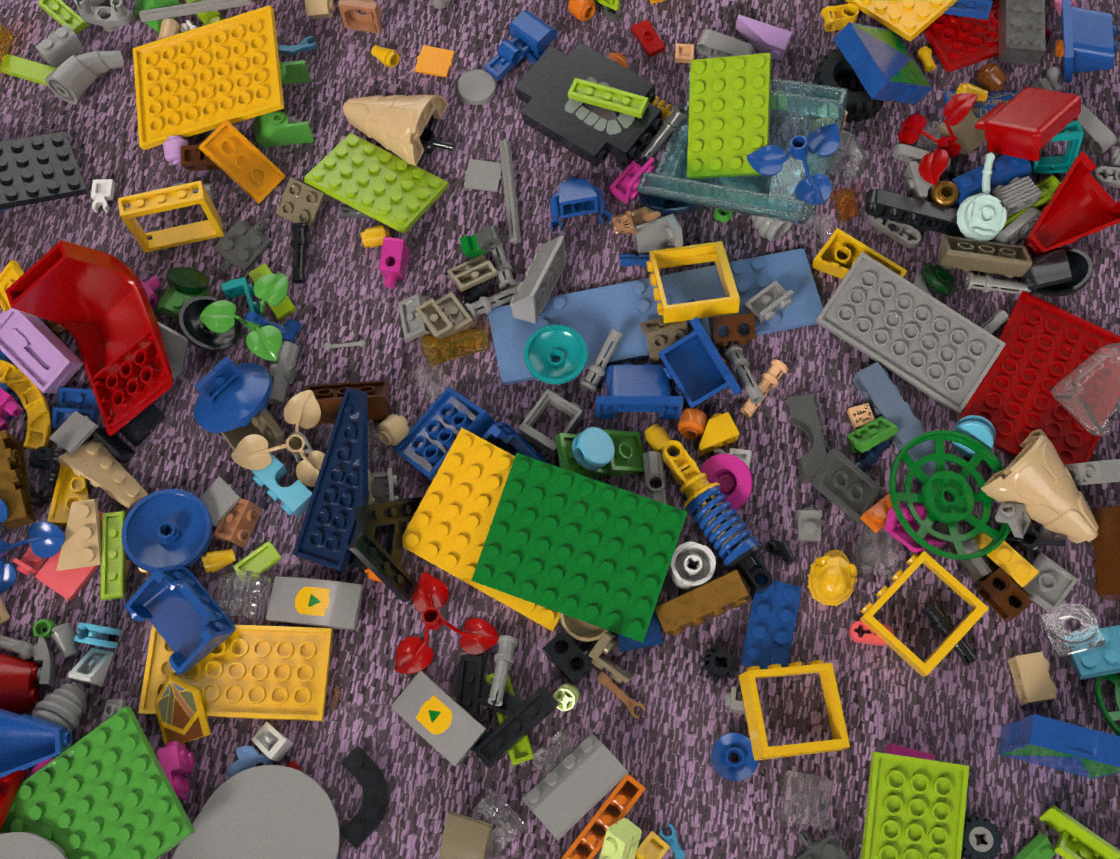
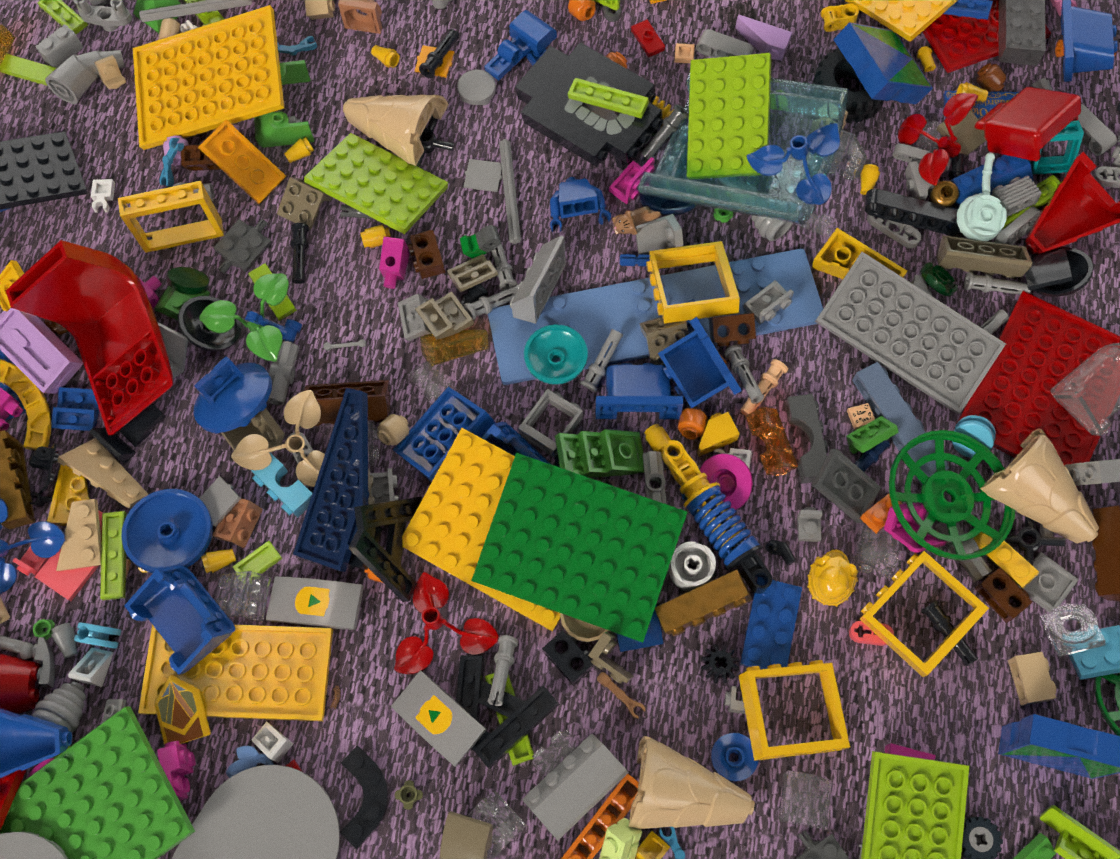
(73, 432): light grey piece -> none
(110, 72): none -> tan bracket
(167, 175): none -> dark azure piece
(239, 287): teal bracket -> none
(299, 150): none -> yellow cone
(402, 794): none -> olive plate
(427, 254): none -> reddish brown brick
(435, 58): none -> black pin
(566, 703): yellowish green wheel -> none
(593, 448): medium azure head -> none
(682, 792): none -> tan cone
(768, 426): none -> clear orange arch
(845, 203): clear orange bracket -> none
(869, 177): none -> yellow cone
(1015, 516): light grey bracket -> none
(1052, 75): light grey arm -> none

